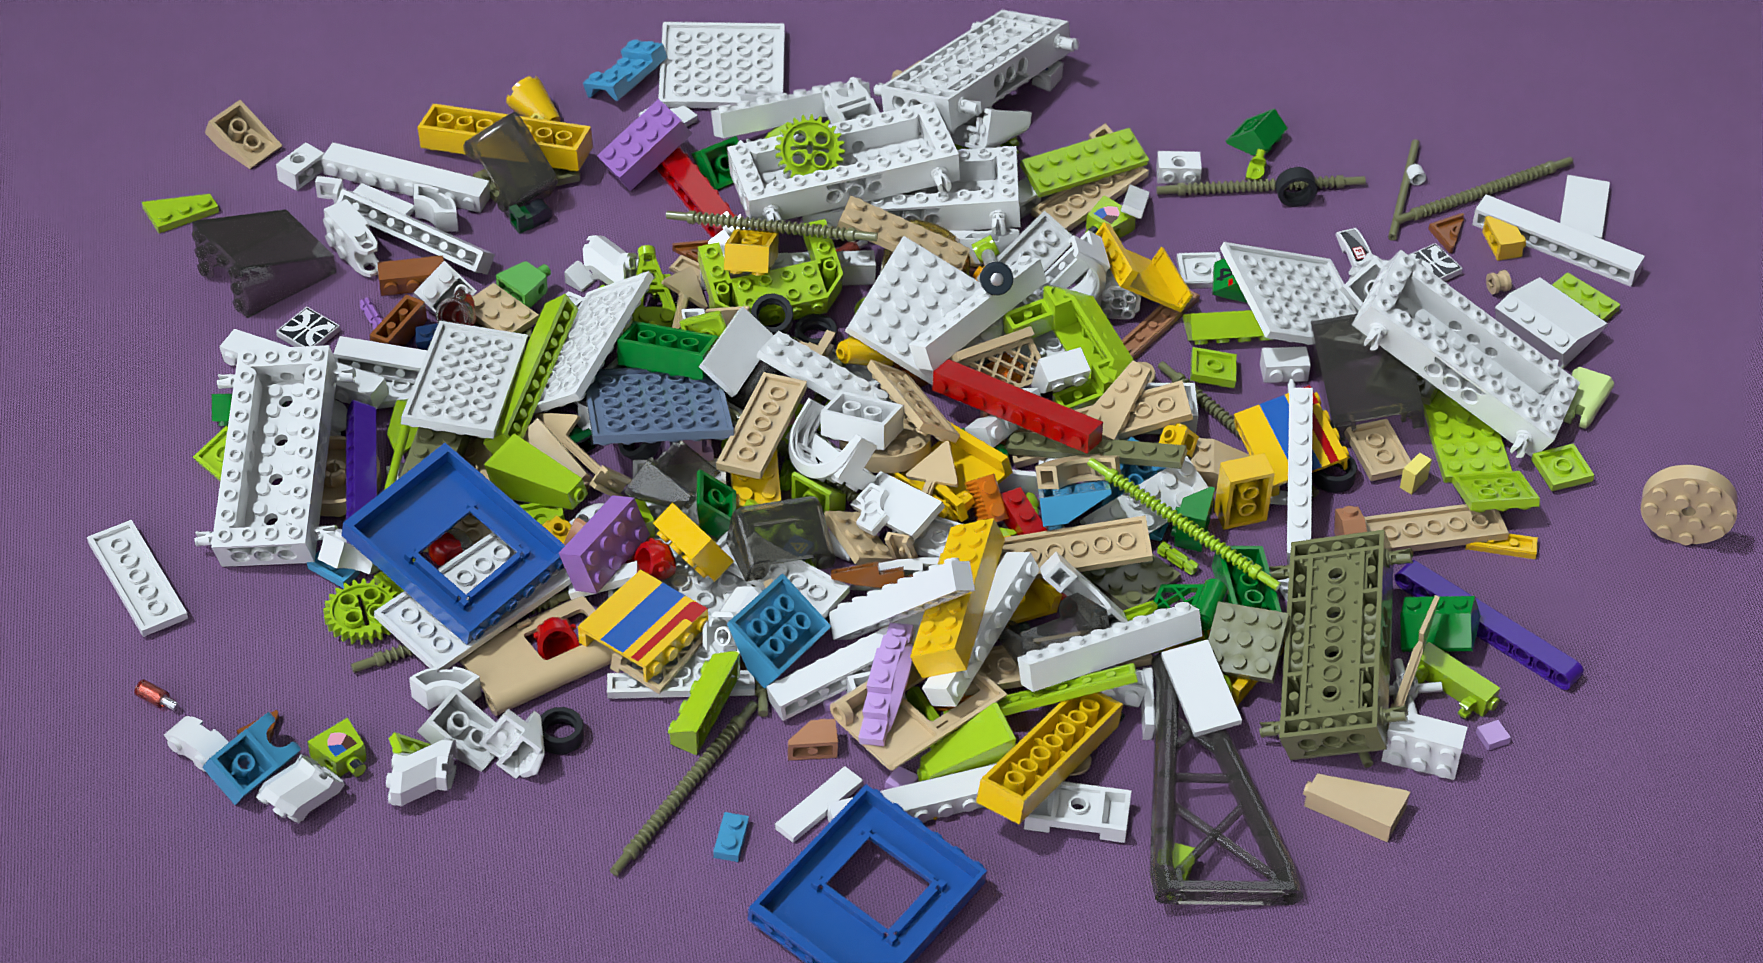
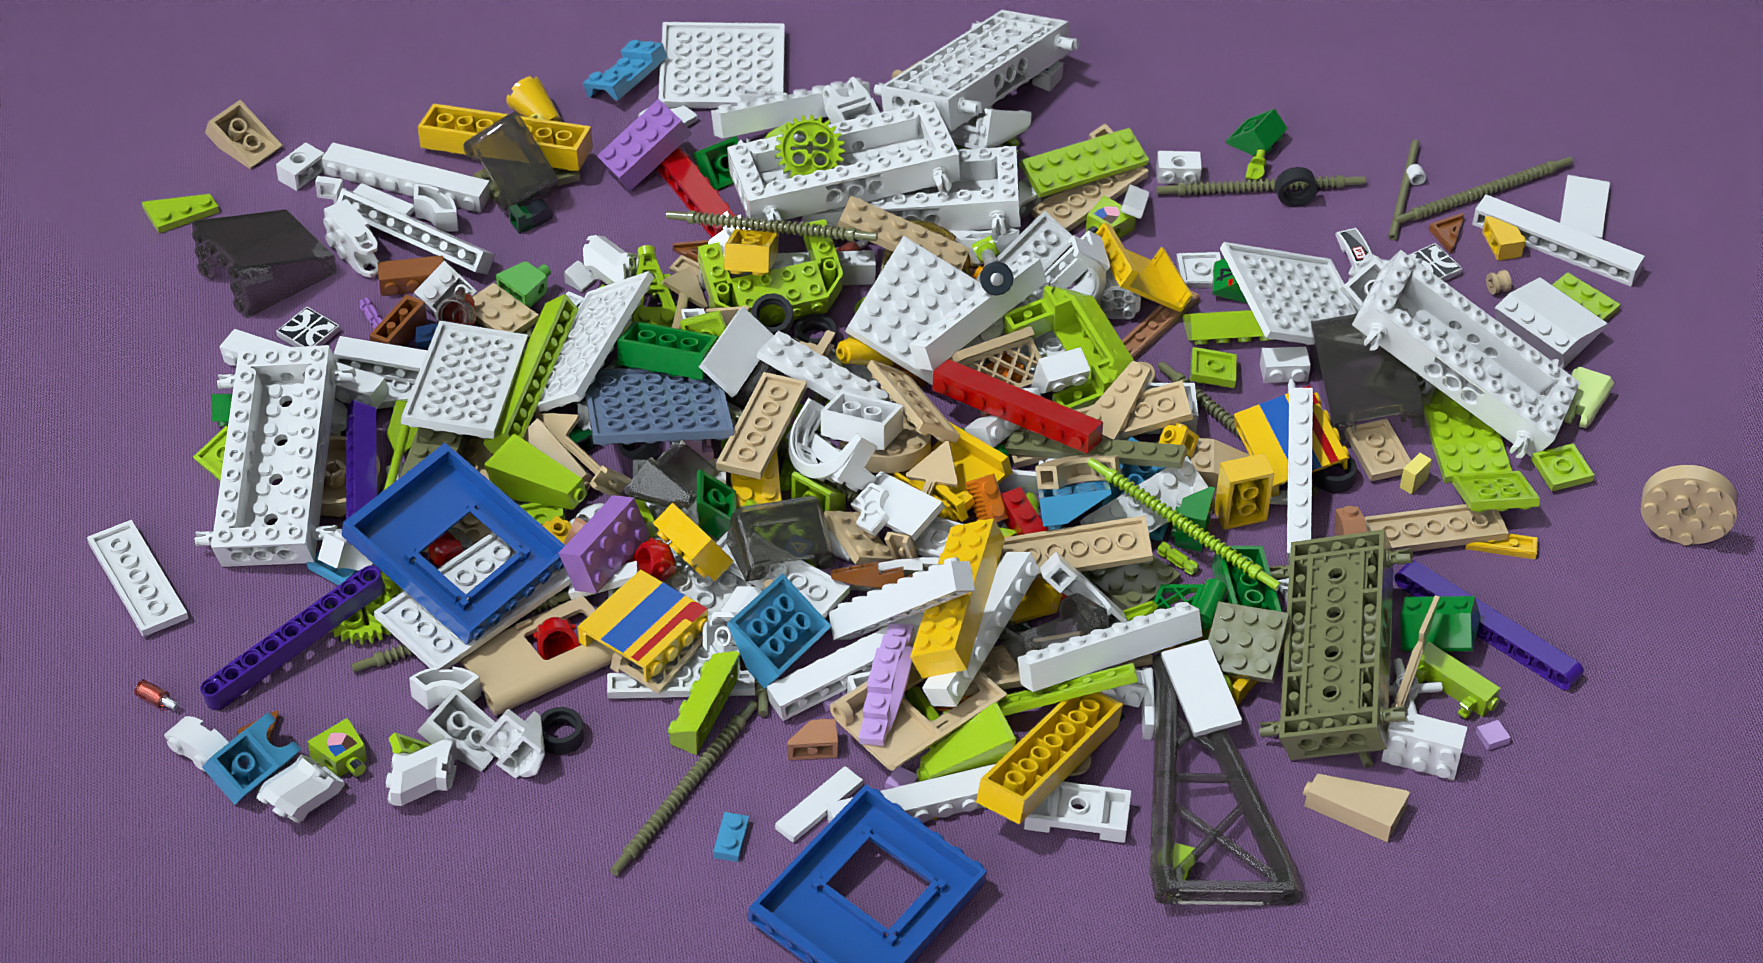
(292, 637): none -> dark purple beam

